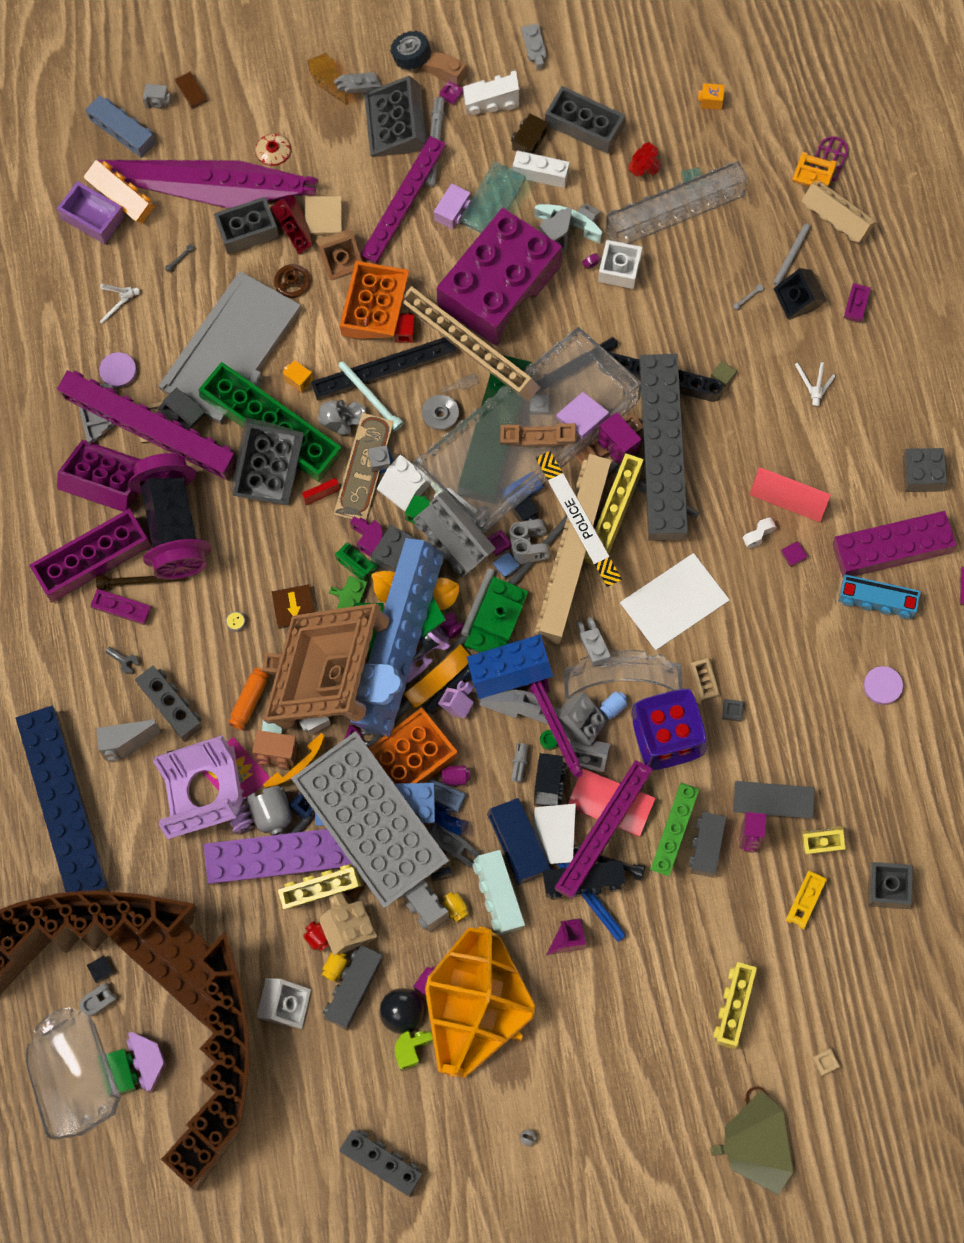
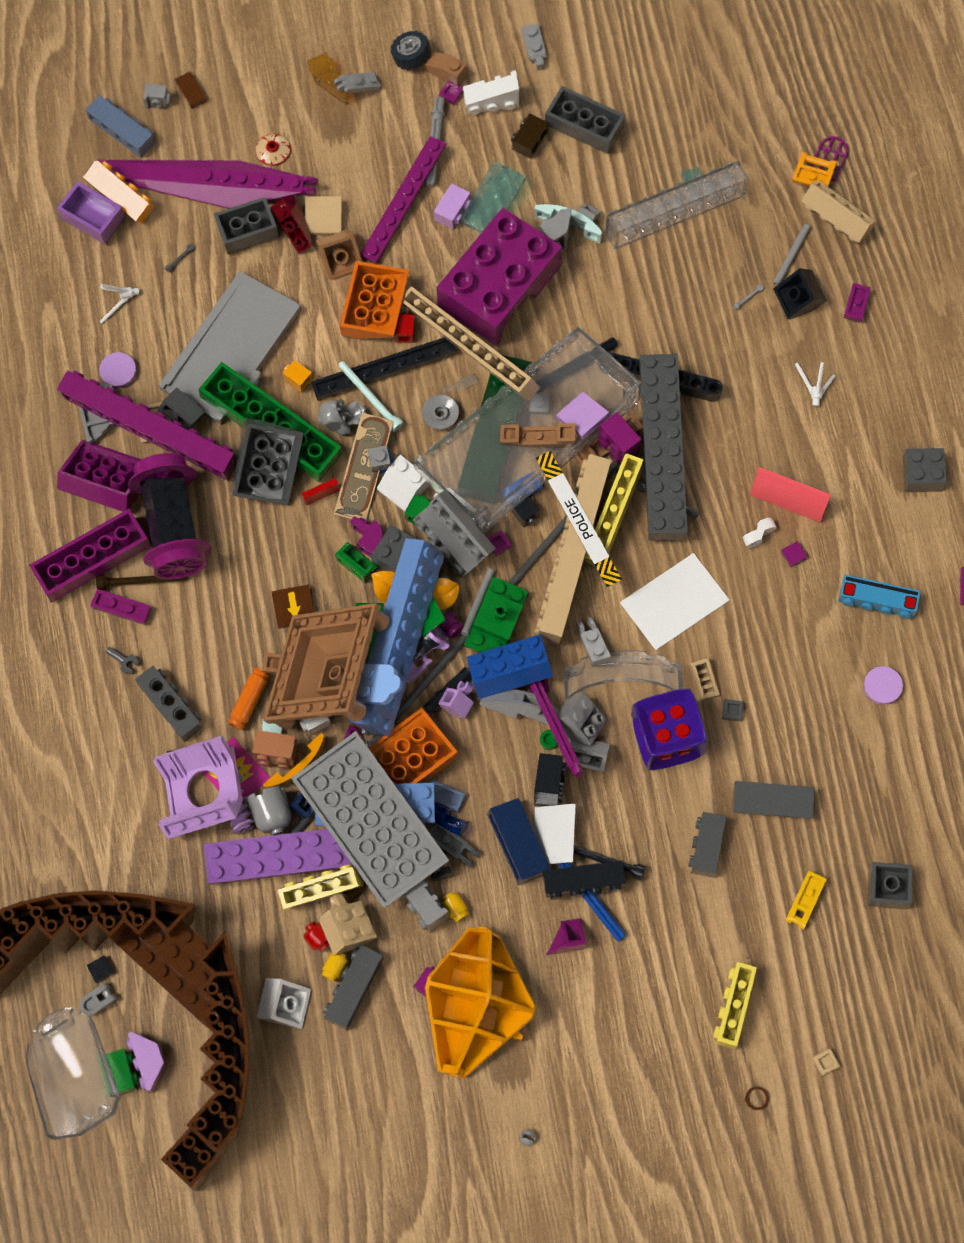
(61, 801): dark blue brick -> none
(124, 739): light grey slope -> none
(235, 621): light yellow tile -> none
(290, 272): reddish brown piece -> none
(351, 592): bright green plate -> none
(380, 1162): dark grey brick -> none
(395, 118): dark grey slope -> none
(401, 1010): black piece -> none
(406, 1046): lime brick -> none
(437, 677): light orange slope -> none
(455, 775): magenta brick -> none
(498, 893): light aqua brick -> none
(506, 565): medium blue tile -> none
(519, 762): light grey axle -> none
(532, 552): light grey piece -> none
(541, 169): white brick -> none
(591, 261): magenta tile -> none
(595, 791): coral slope -> none
(603, 829): magenta plate -> none
(613, 705): light blue brick -> none
(620, 264): white brick -> none
(645, 160): red plant -> none
(674, 829): bright green slope -> none
(711, 96): light orange brick -> none
(723, 373): olive tile -> none
(752, 831): magenta brick -> none
(758, 1144): olive panel -> none
(823, 840): light yellow brick -> none
(894, 544): magenta brick -> none

